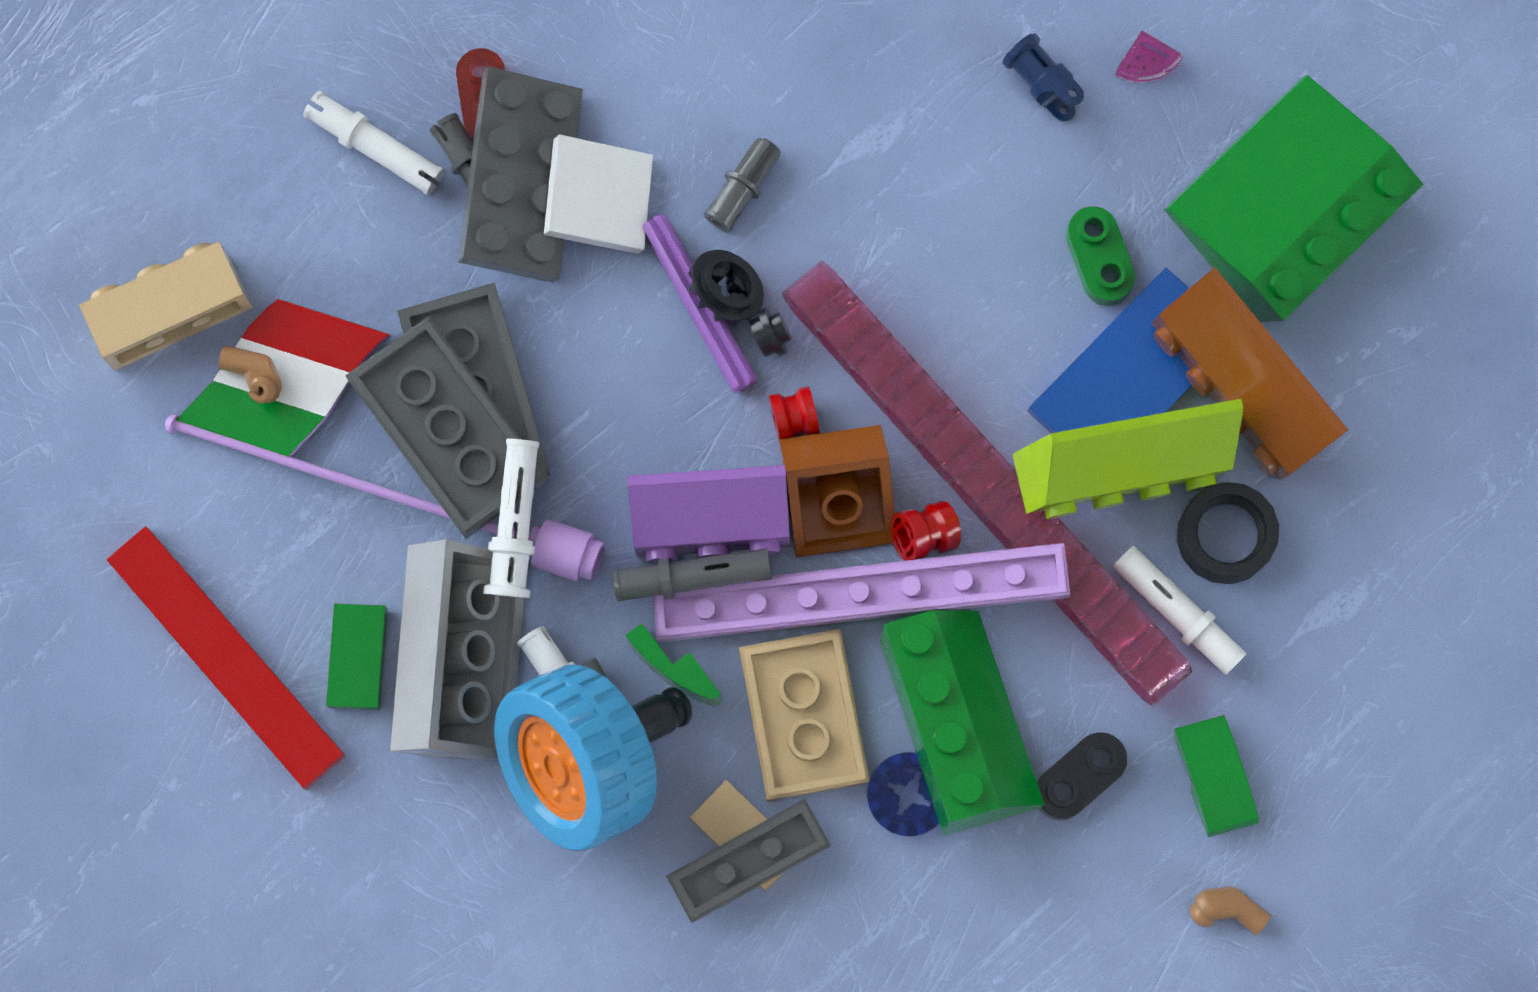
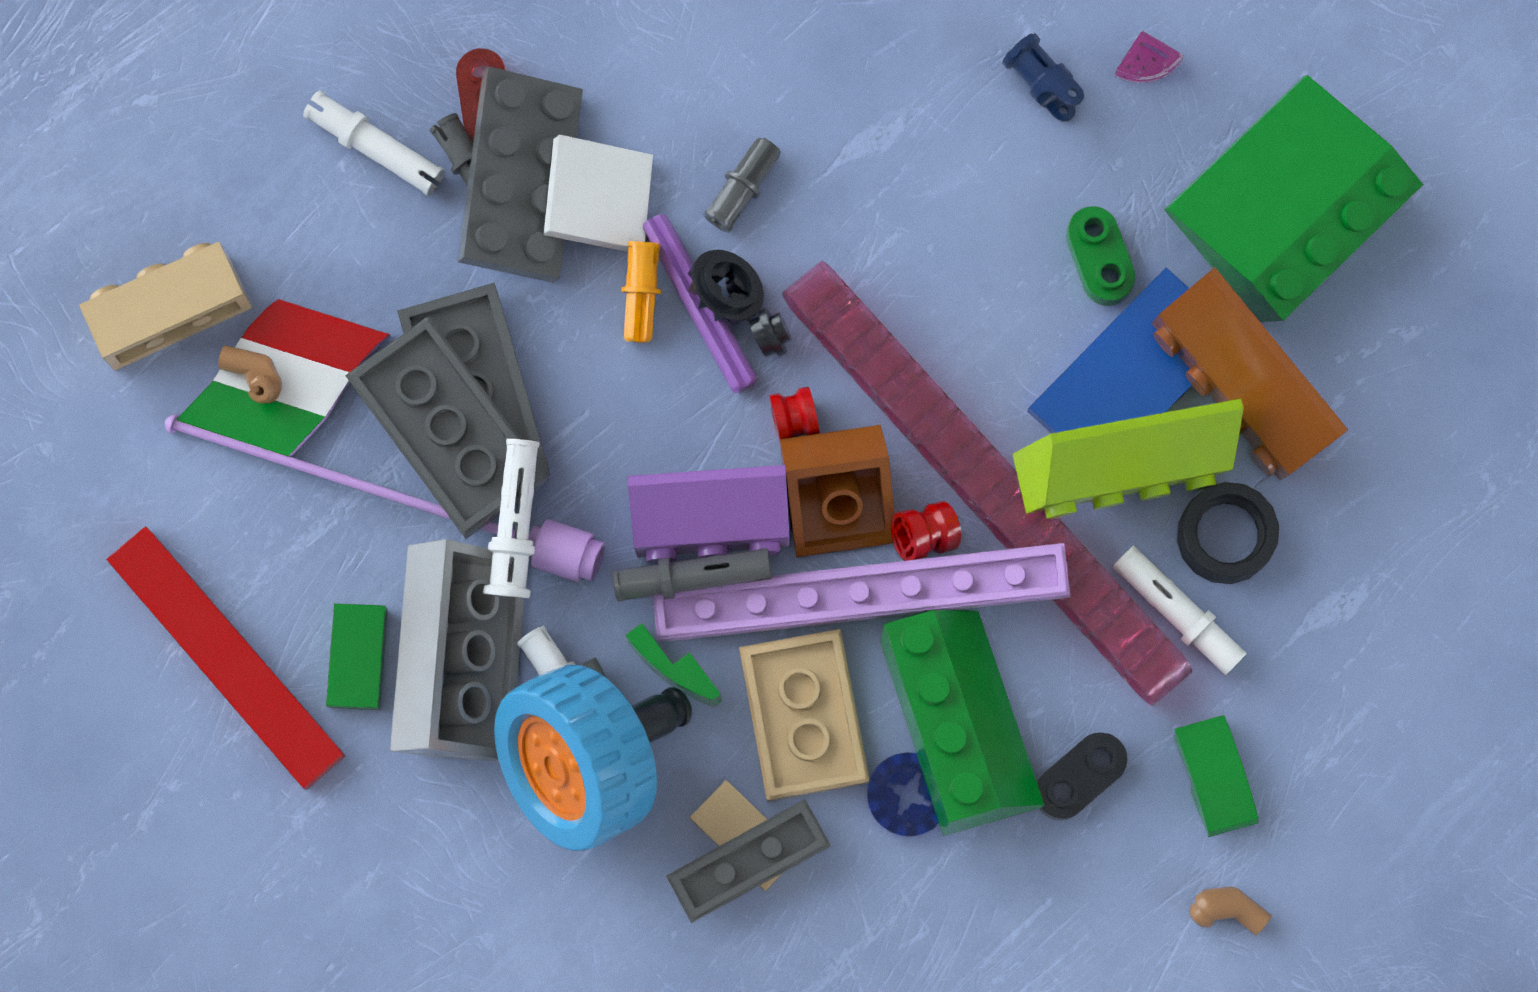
(641, 290): none -> light orange axle

